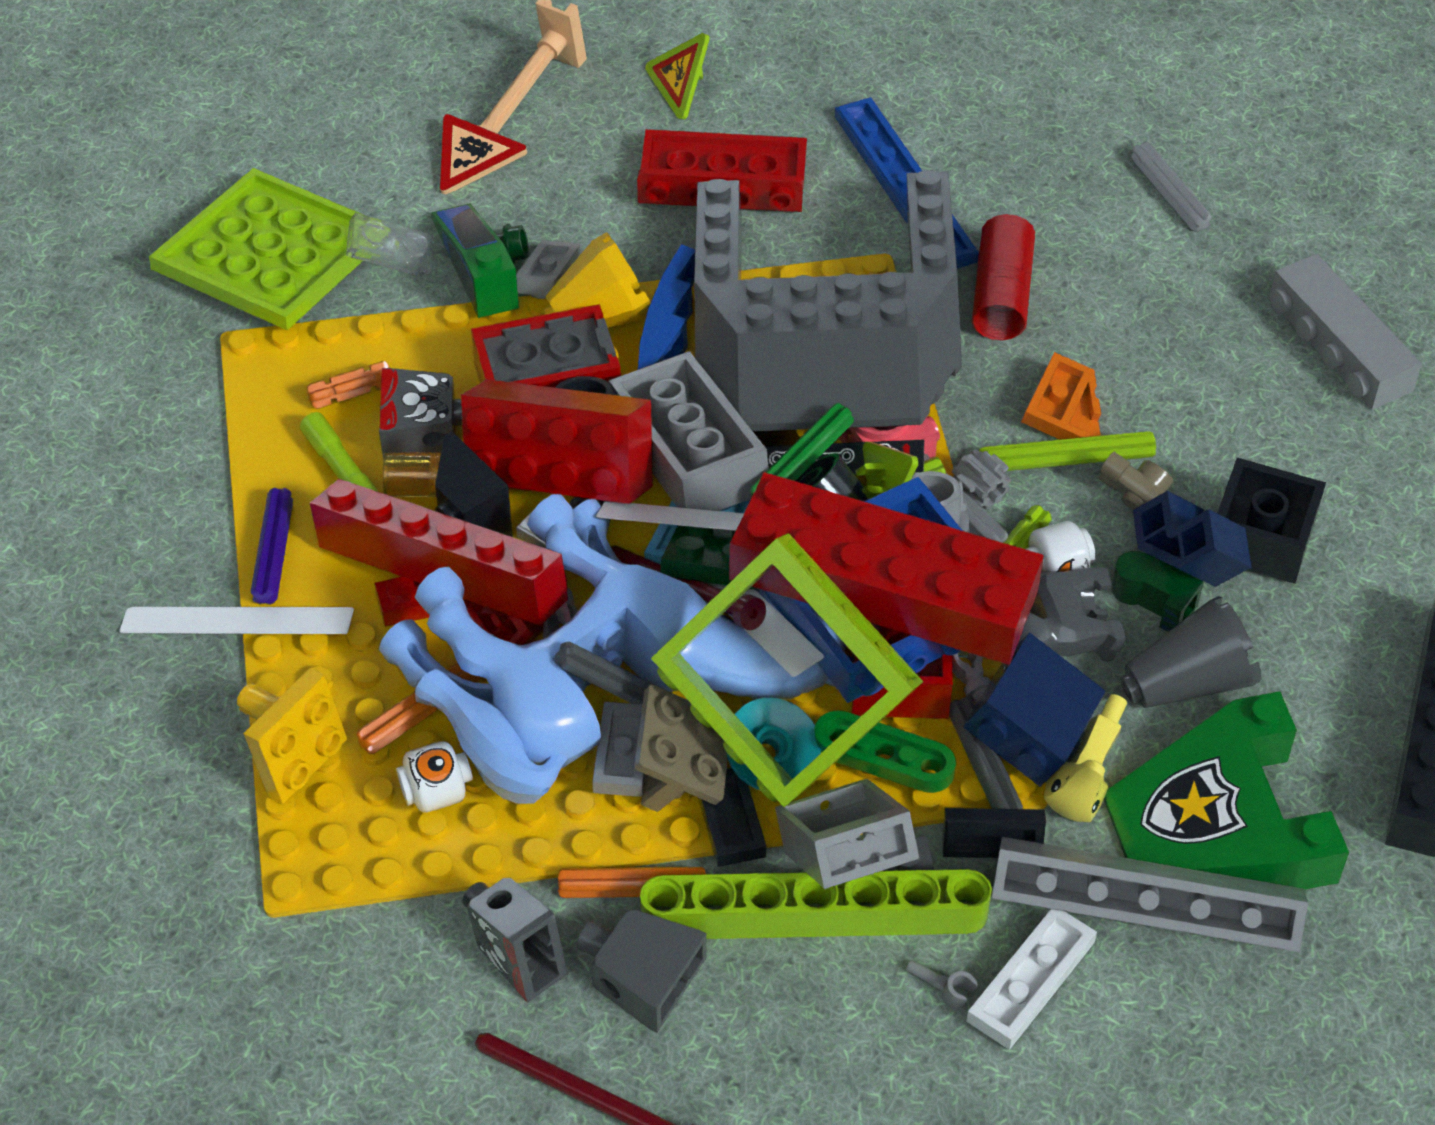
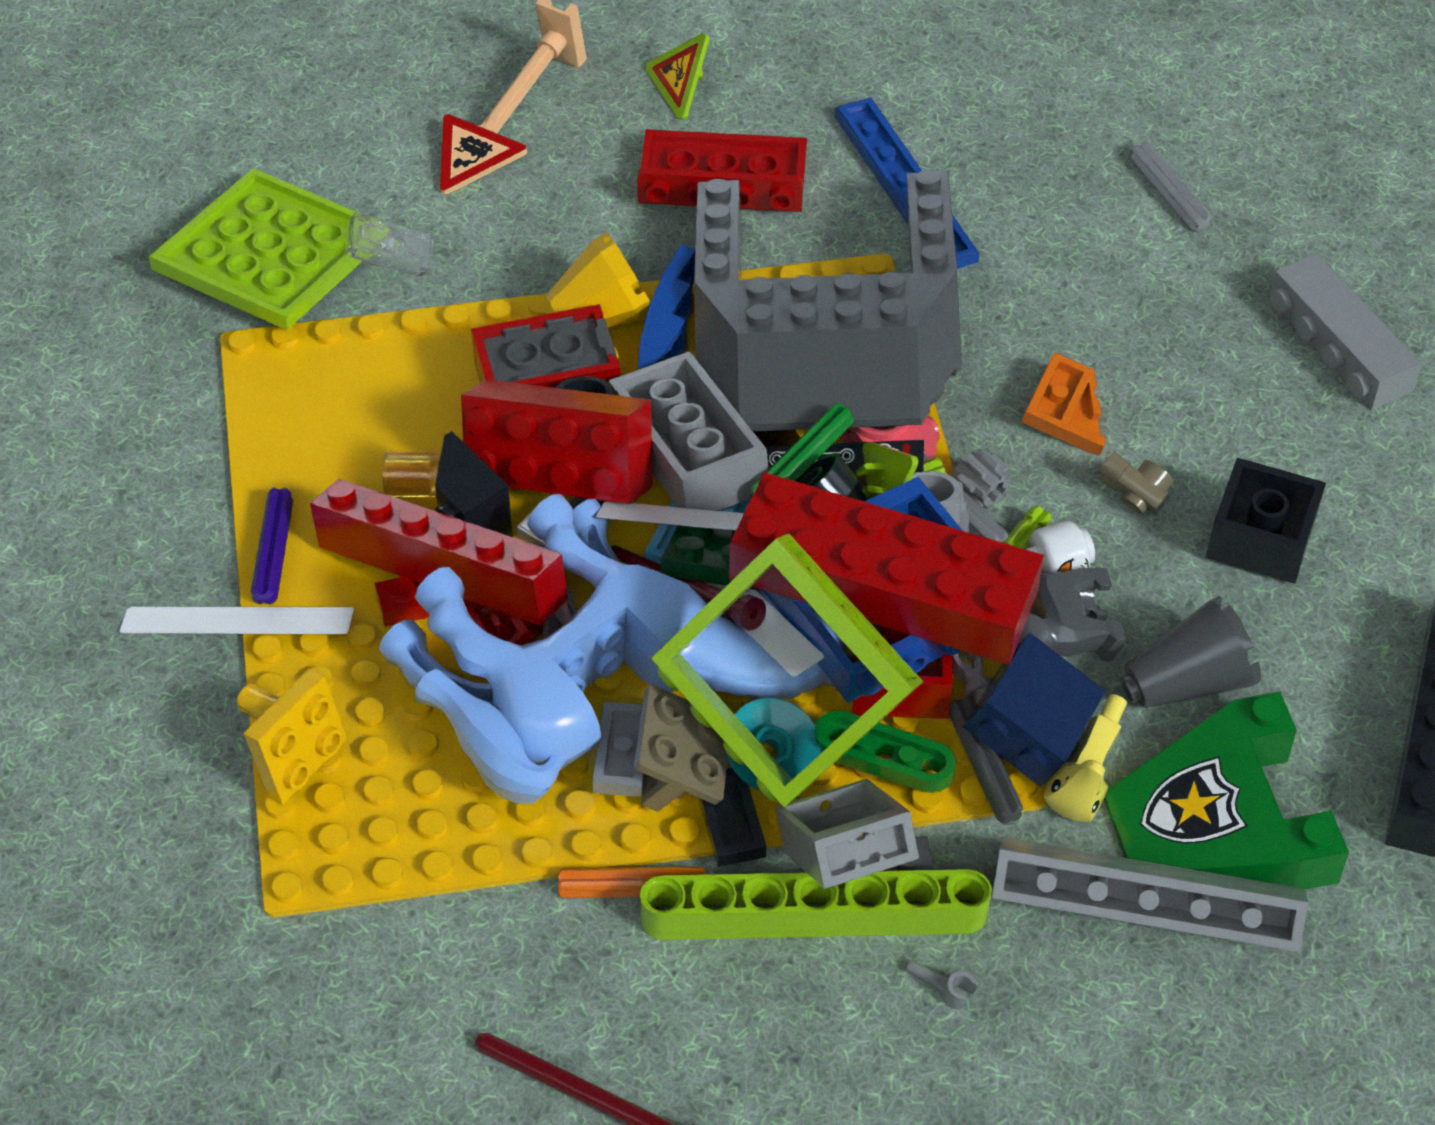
(330, 447): lime piece -> none
(346, 385): orange axle -> none
(400, 718): orange axle -> none
(416, 410): dark grey torso -> none
(434, 776): white head -> none
(478, 259): green slope -> none
(503, 920): dark grey torso -> none
(515, 241): dark green plate -> none
(546, 267): light grey plate -> none
(601, 672): dark grey axle -> none
(644, 963): dark grey torso -> none
(980, 830): black tile -> none
(1003, 277): red piece -> none
(1031, 977): white plate -> none
(1074, 450): lime axle -> none
(1156, 587): dark green leg -> none
(1192, 538): dark blue brick -> none

